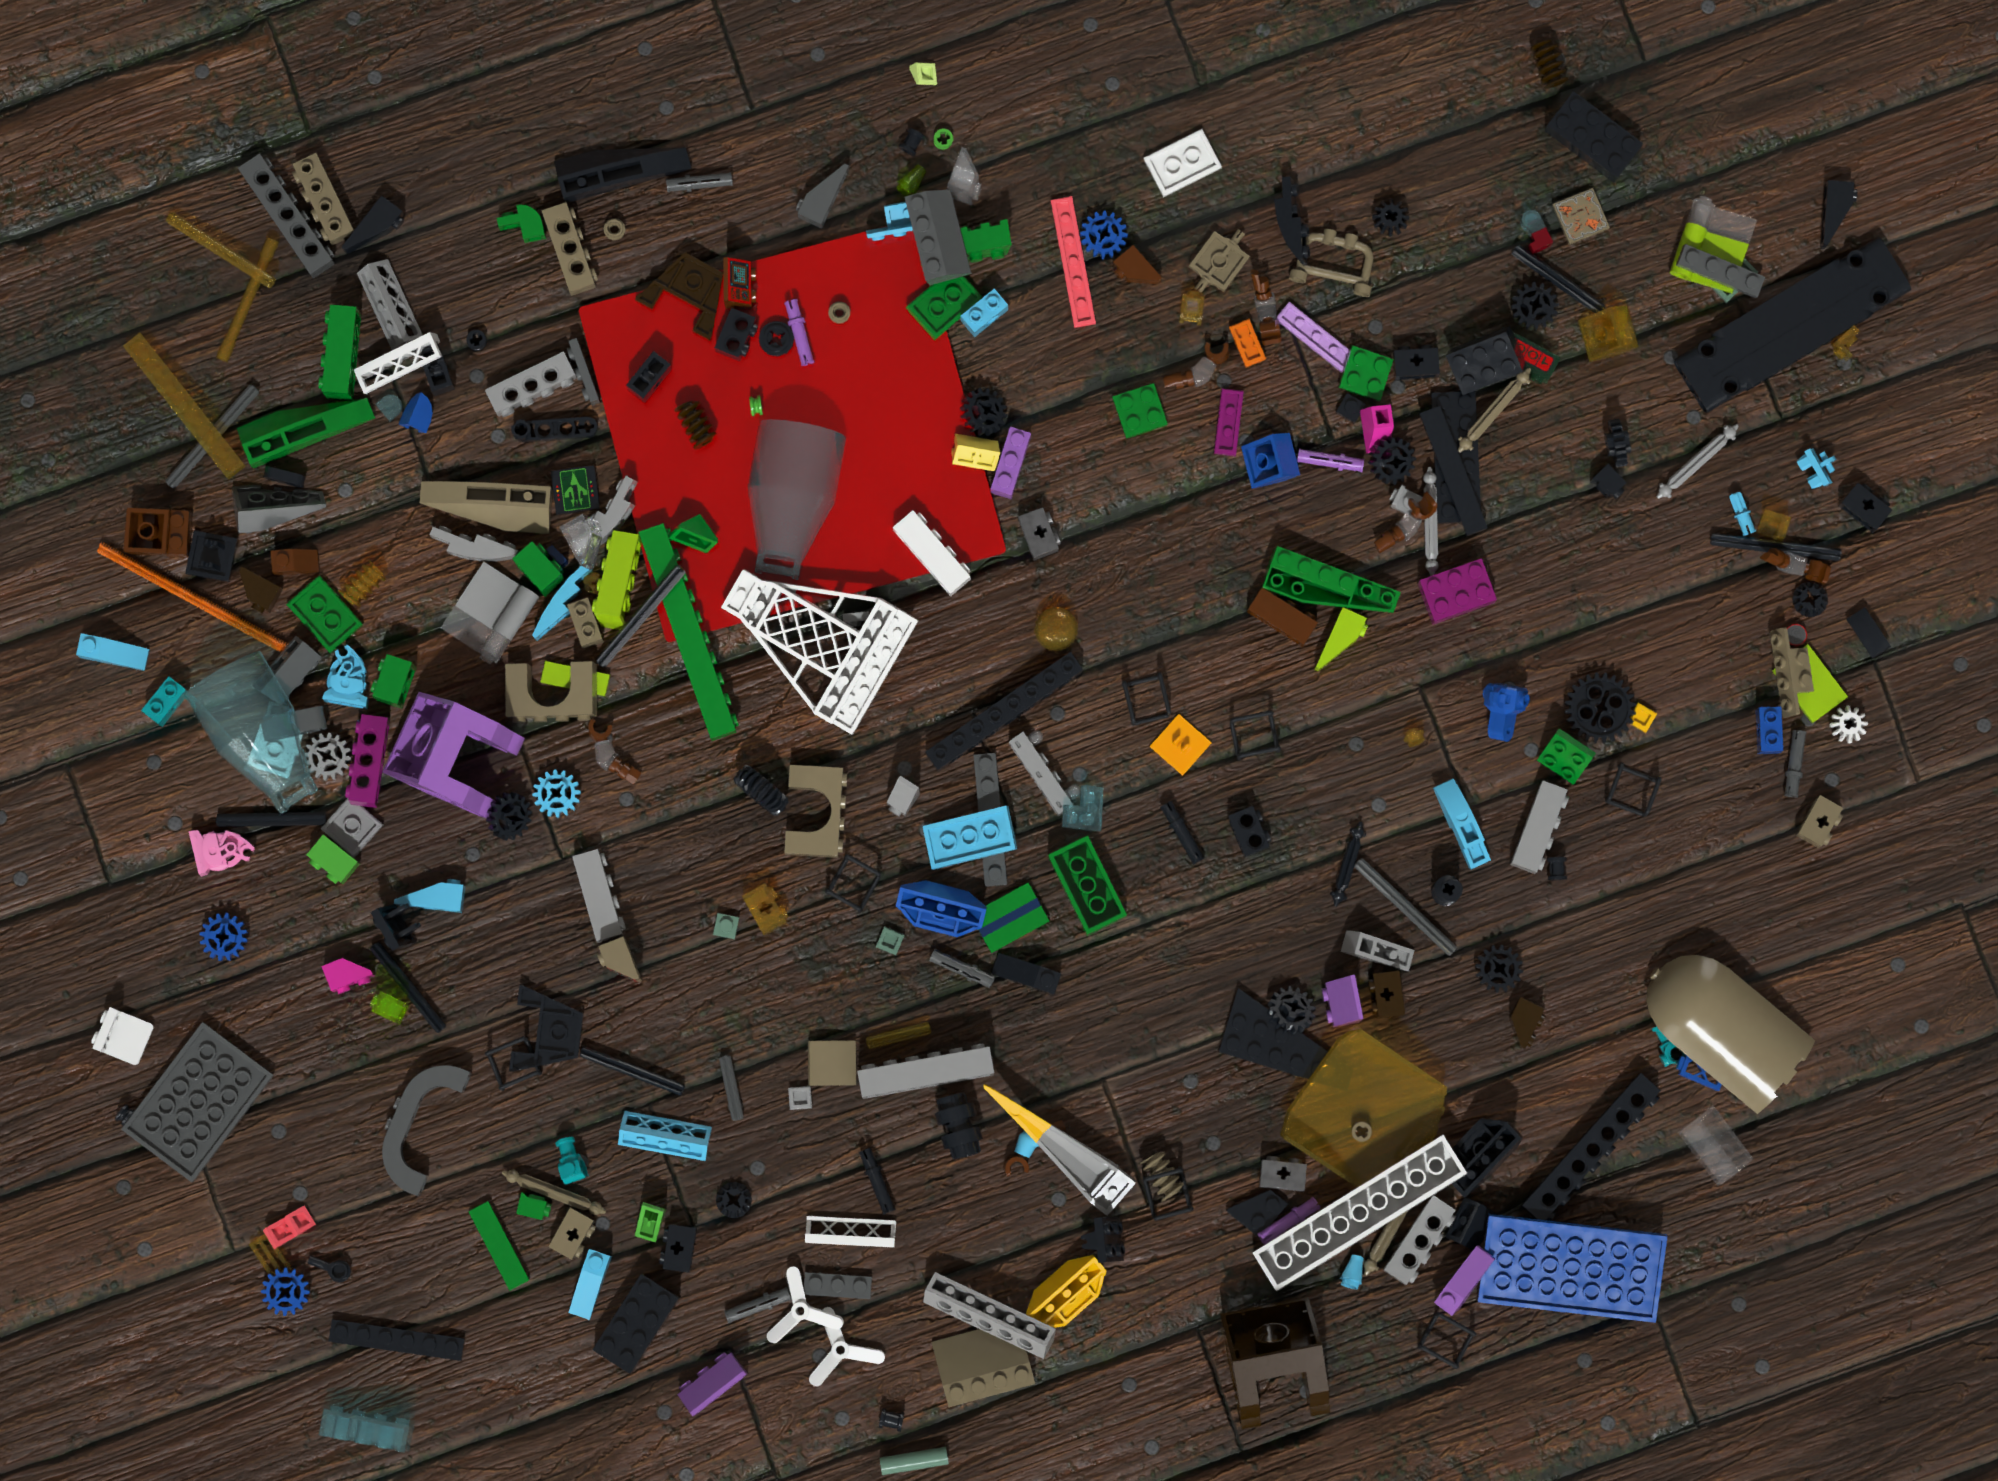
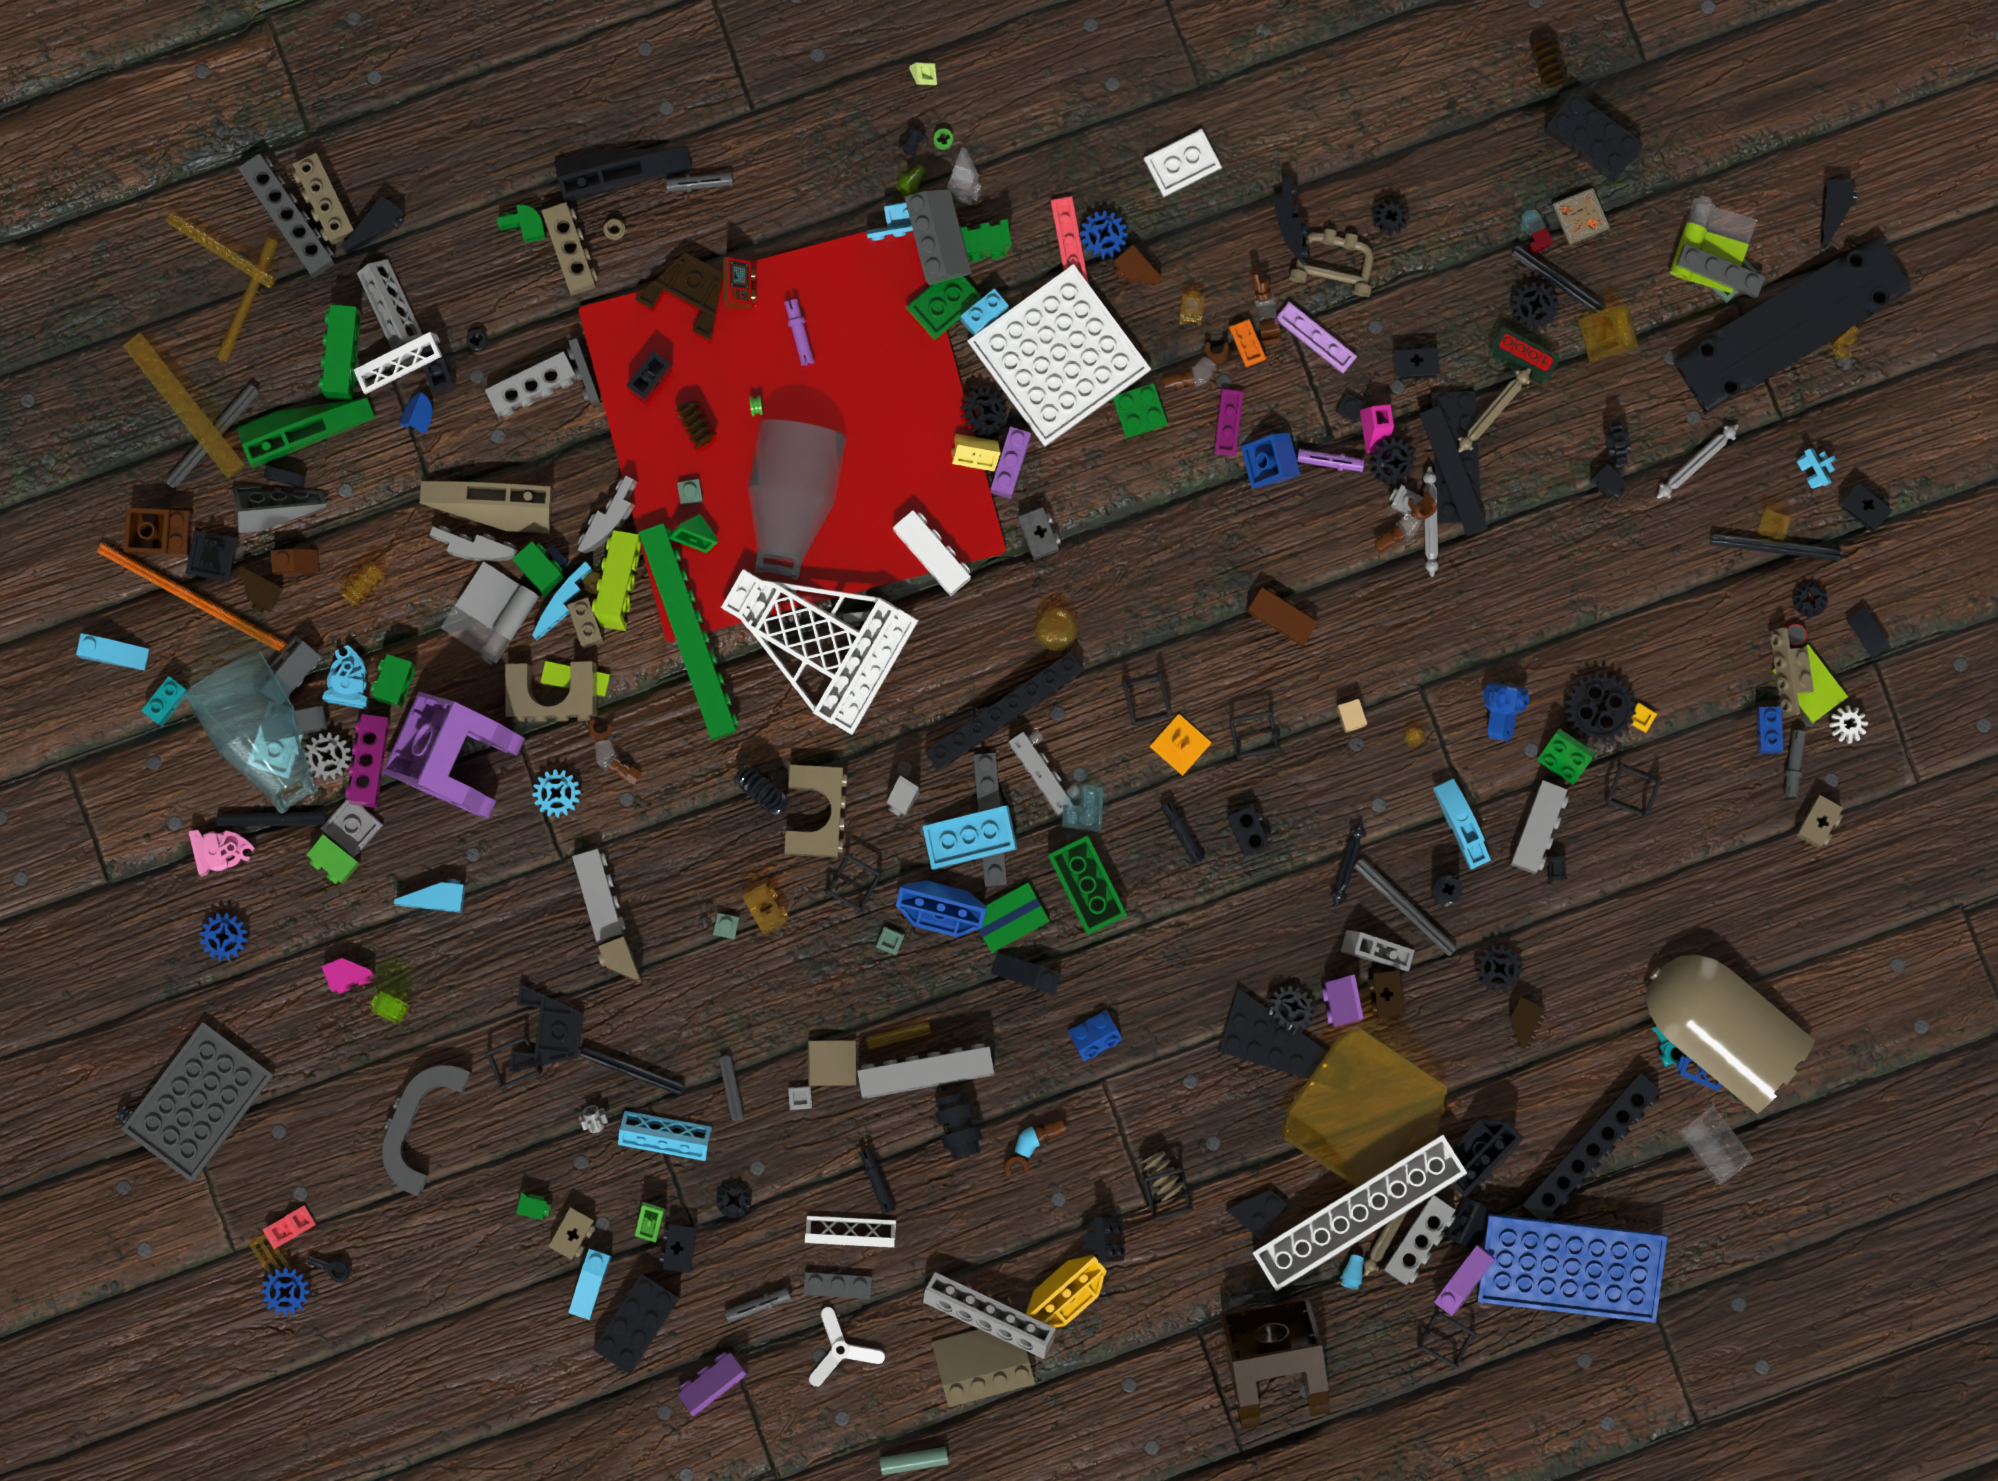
(122, 1036): white bracket -> none
(324, 614): green tile -> none
(366, 1429): clear light blue wedge -> none
(390, 406): clear light blue tile -> none
(393, 926): black plate -> none
(396, 1340): black plate -> none
(408, 987): black axle -> none
(499, 1245): green tile -> none
(504, 826): black gear -> none
(554, 1192): dark tan wheel -> none
(555, 433): black beam -> none
(571, 1165): teal connector -> none
(575, 490): tile -> none
(584, 539): clear slope -> none
(593, 1119): none -> light grey gear
(640, 615): black axle -> none
(690, 492): none -> sand green plate
(731, 333): black brick -> none
(777, 328): black gear -> none
(810, 1313): white piece -> none
(819, 200): dark grey slope -> none
(839, 306): dark tan plate -> none
(891, 1419): black bush -> none
(971, 972): dark grey pin -> none
(1059, 355): none -> white plate
(1089, 1171): light grey plate -> none
(1095, 1035): none -> blue bracket
(1219, 261): dark tan plate -> none
(1294, 1181): flat silver brick -> none
(1296, 1216): medium lavender pin -> none
(1324, 585): green wedge -> none
(1344, 634): lime slope -> none
(1351, 715): none -> tan panel
(1360, 1138): dark tan bush -> none
(1365, 373): green plate -> none
(1457, 591): magenta brick -> none
(1486, 360): black brick -> none
(1742, 513): medium azure axle -> none
(1797, 565): reddish brown piece -> none

